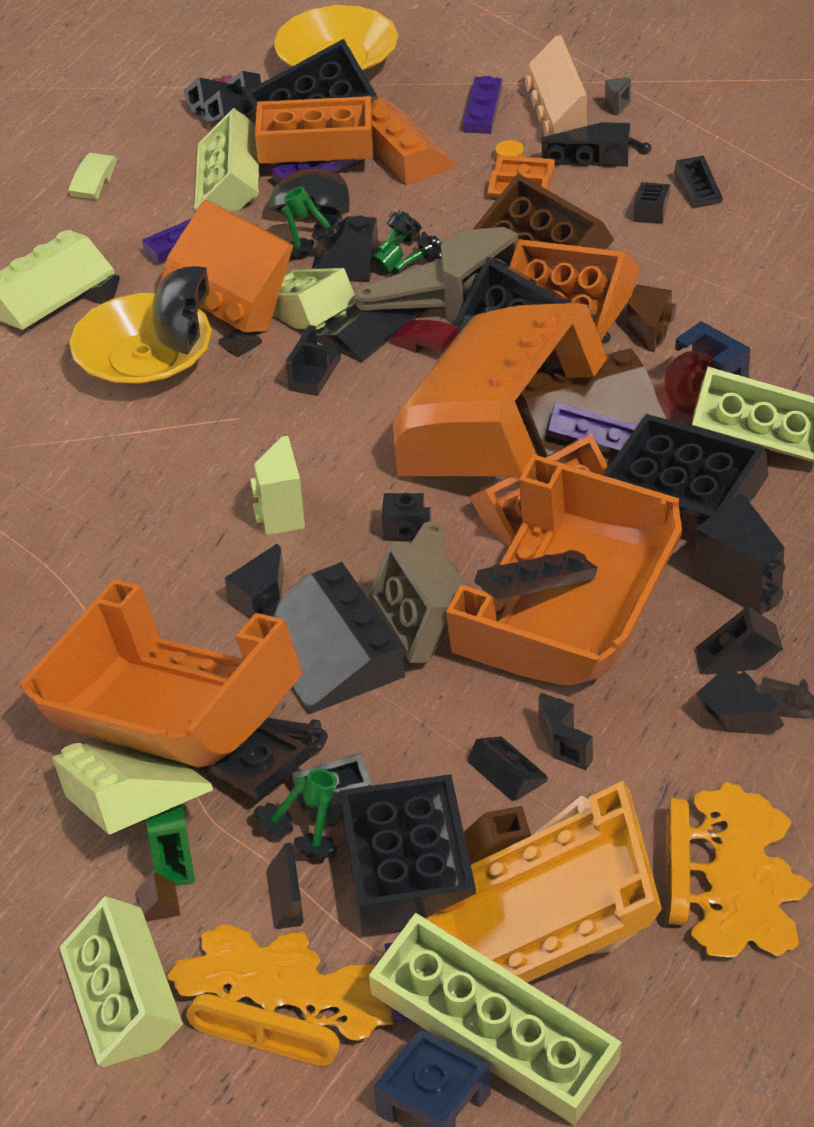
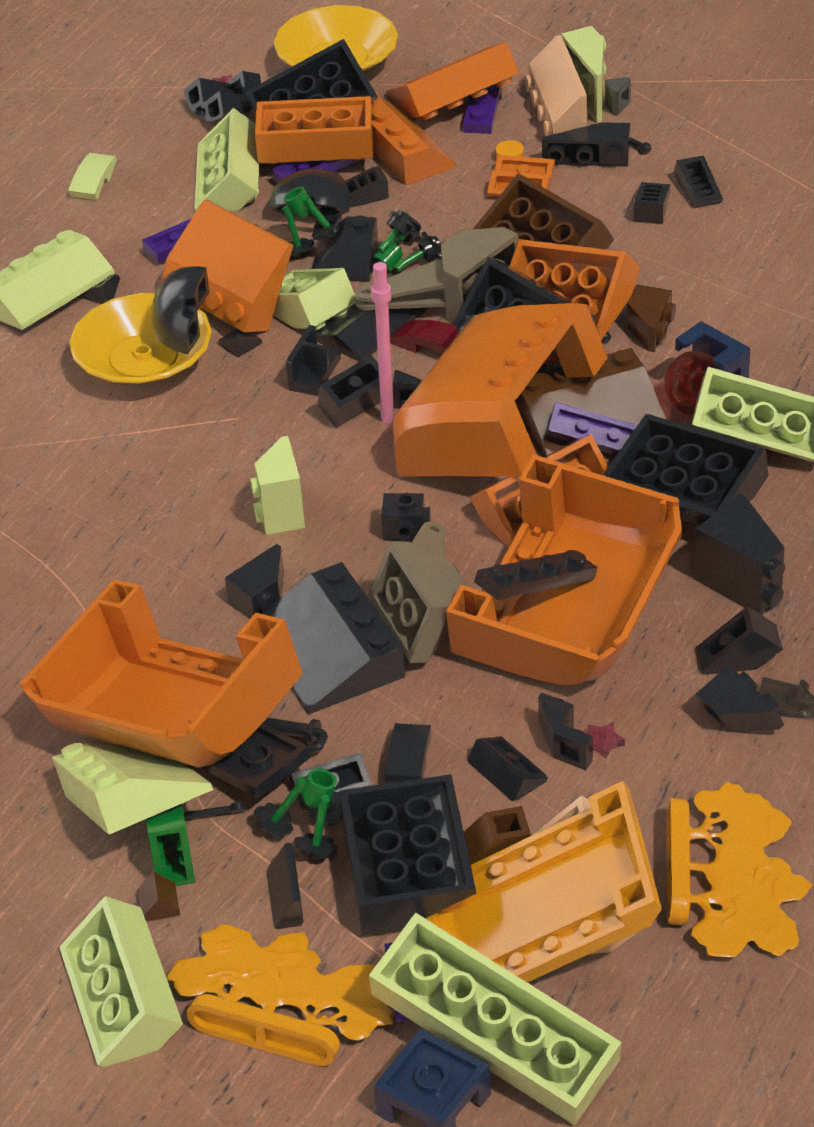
(234, 808): none -> black hinge
(350, 392): none -> black brick
(367, 187): none -> black slope
(381, 296): none -> bright pink bar
(403, 387): none -> black slope
(407, 752): none -> black slope
(455, 81): none -> orange slope
(587, 54): none -> yellowish green slope
(605, 738): none -> clear pink piece

